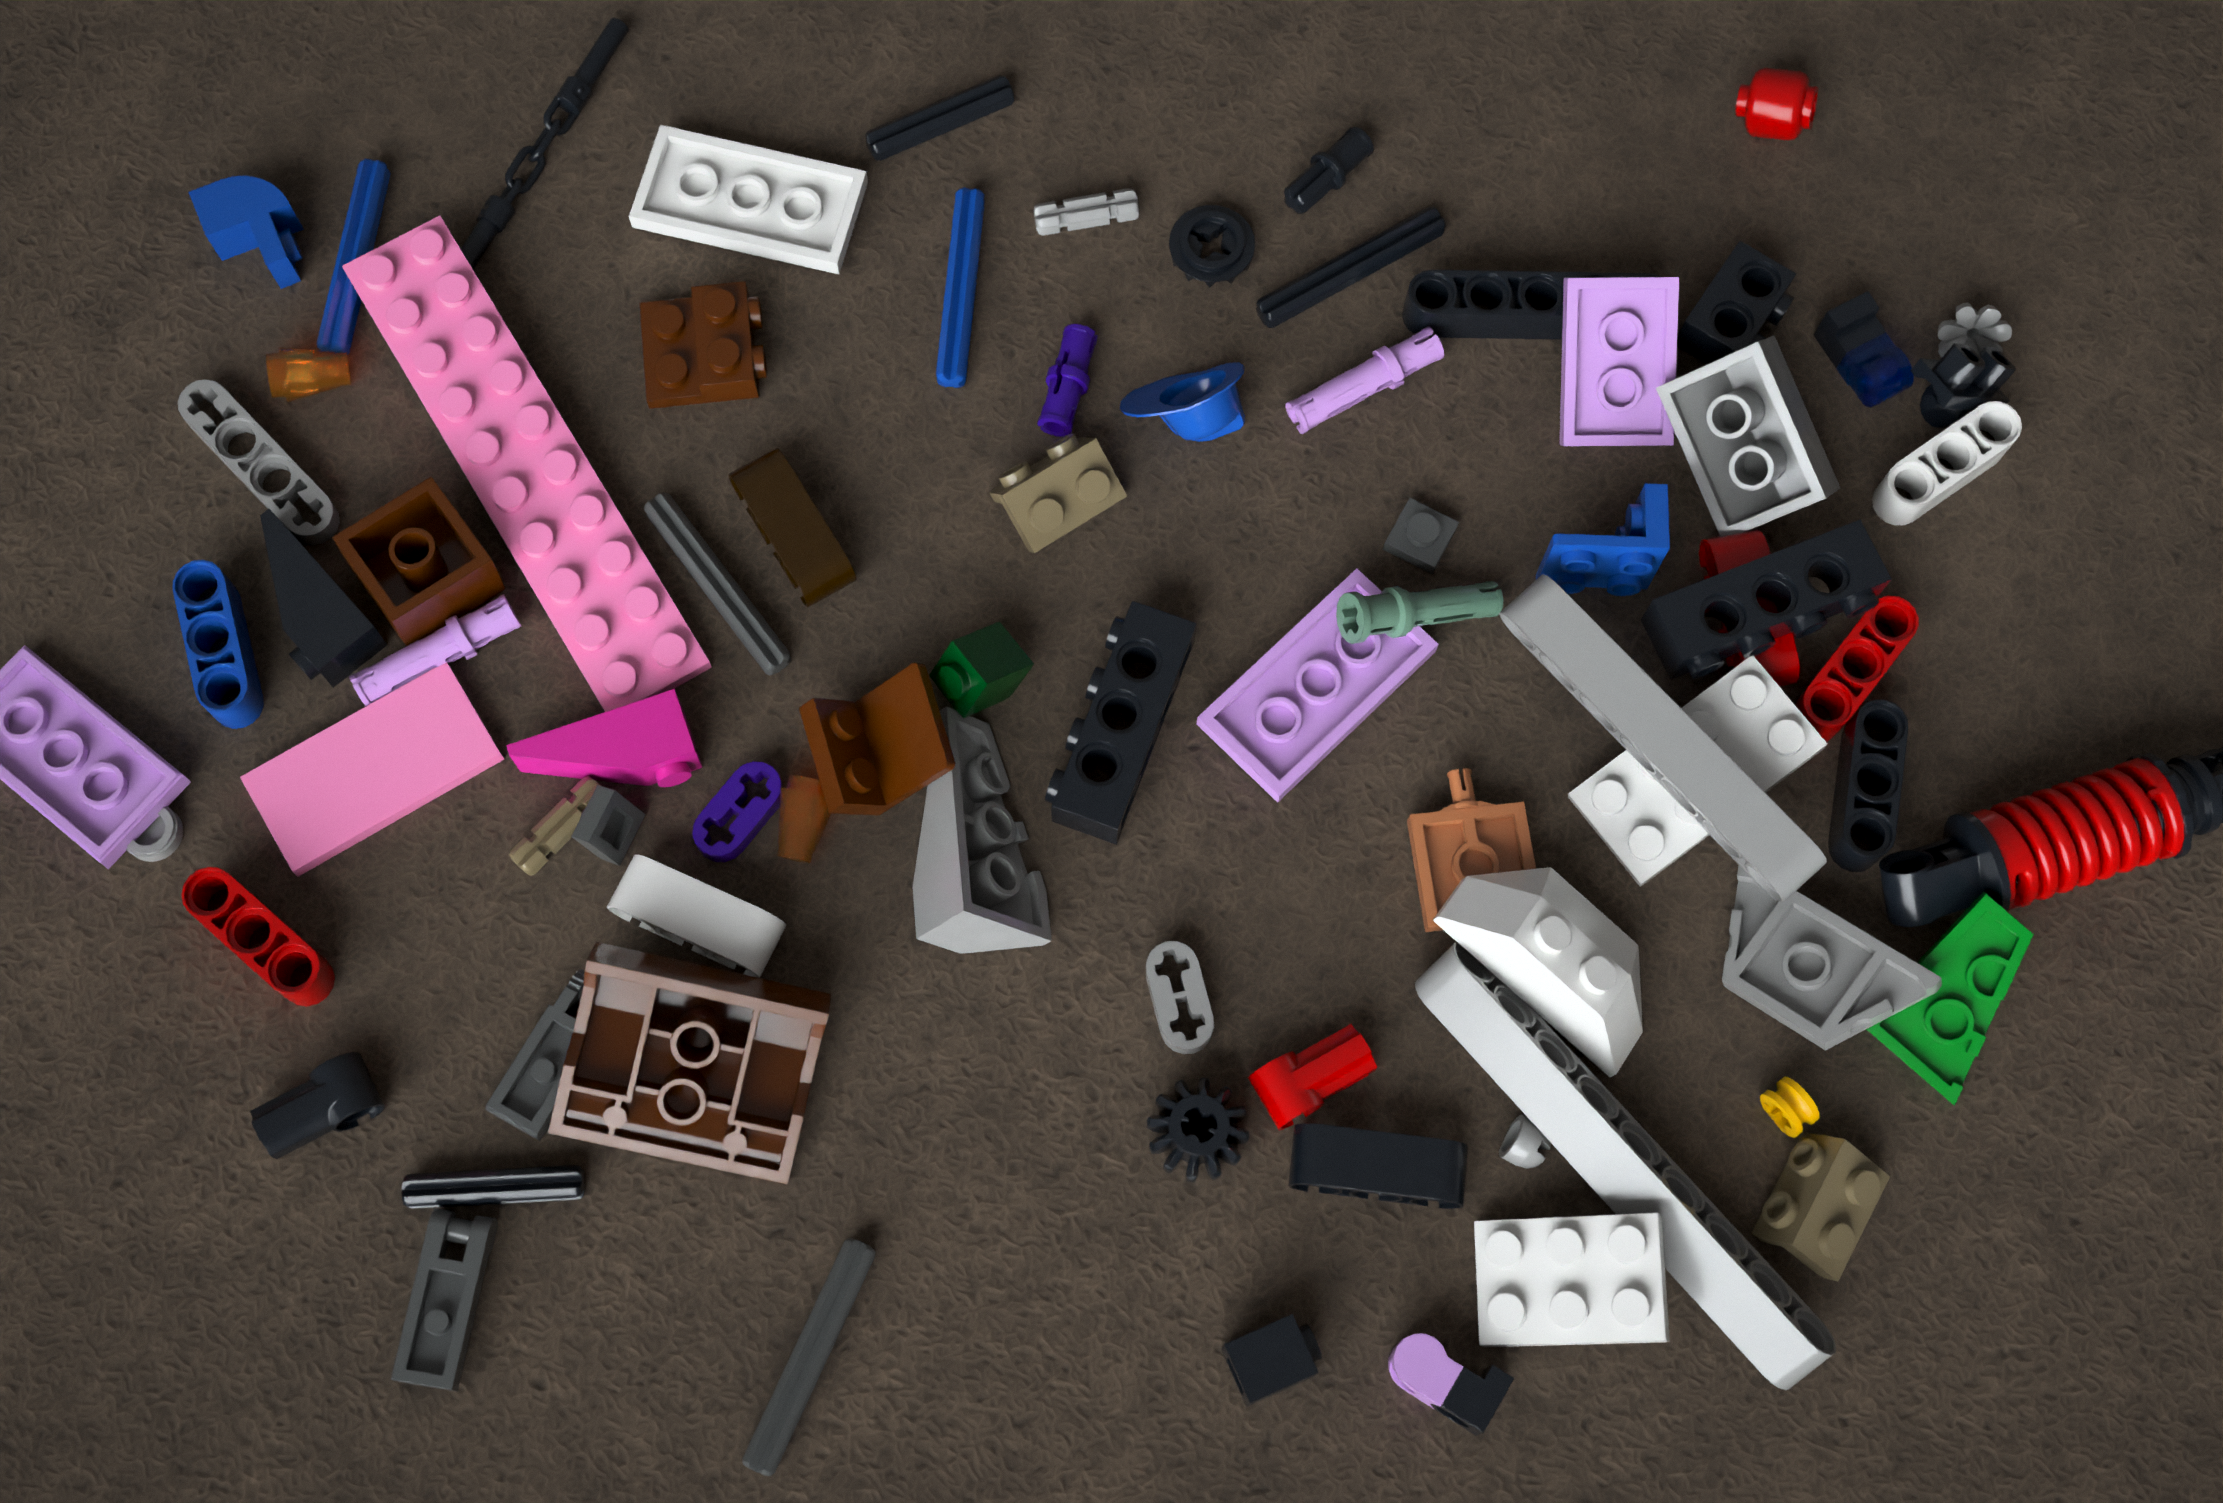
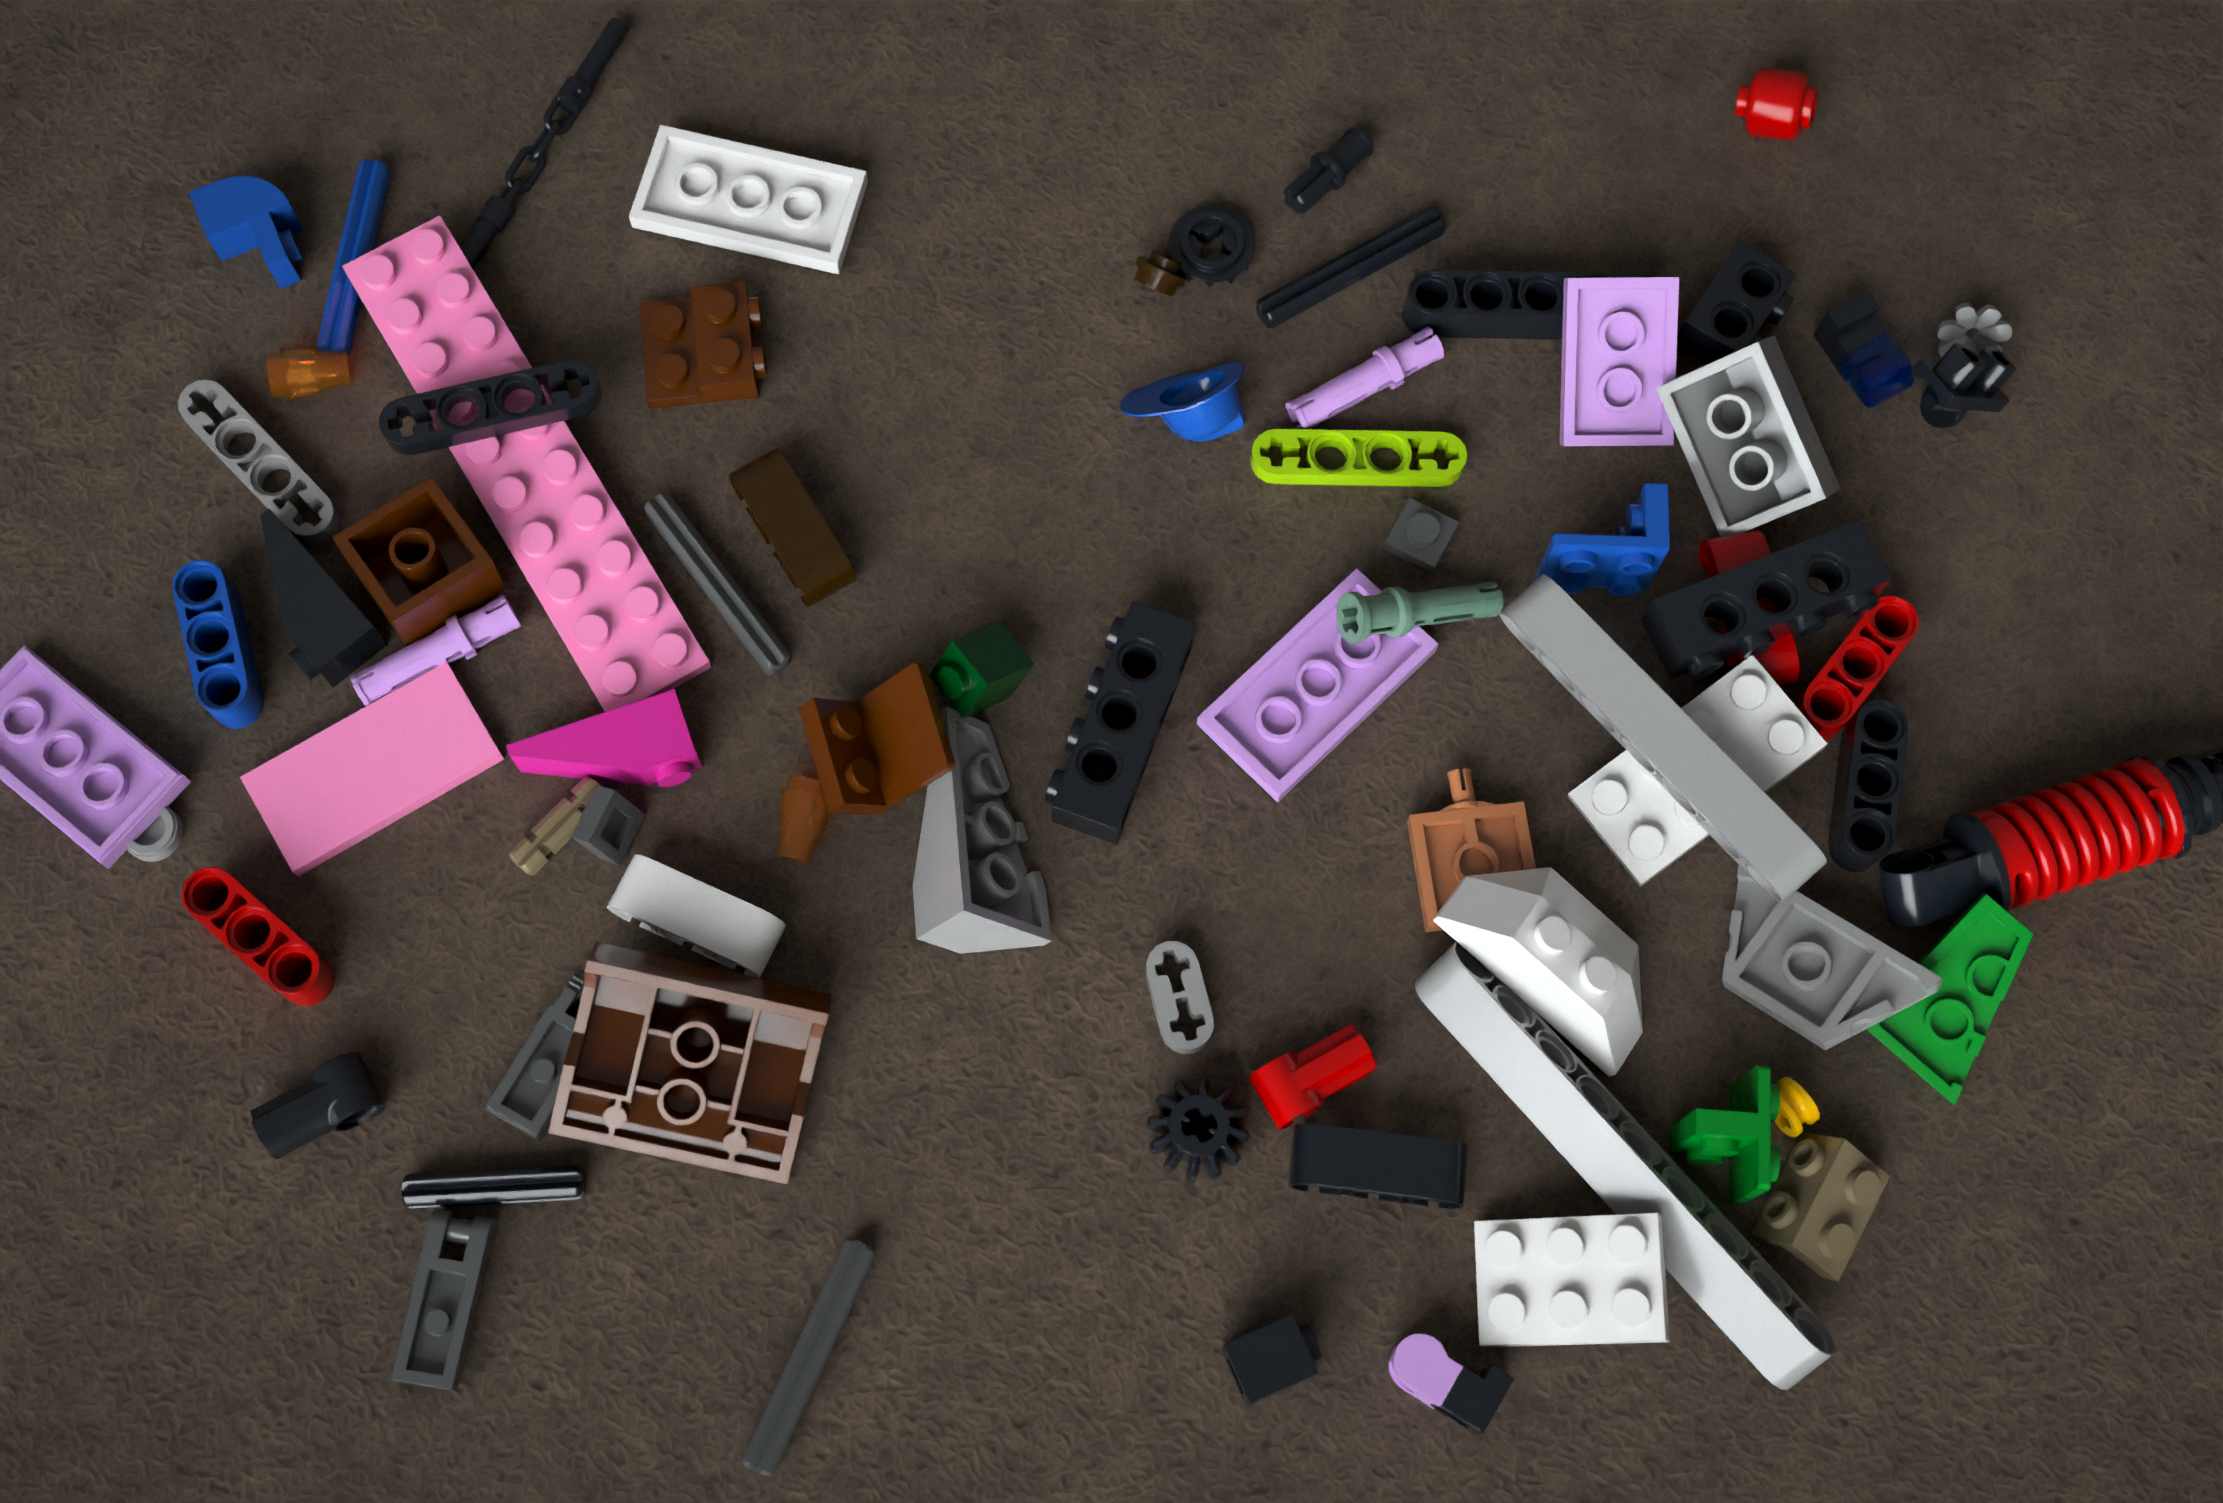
(492, 416): none -> black beam
(728, 803): dark purple beam -> none
(939, 117): black axle -> none
(960, 288): blue axle -> none
(1058, 490): dark tan bracket -> none
(1067, 380): dark purple pin -> none
(1086, 211): light grey axle -> none
(1160, 272): none -> dark brown plate
(1357, 448): none -> lime beam
(1522, 1144): light grey hinge -> none
(1737, 1134): none -> green bracket
(1959, 445): white beam -> none

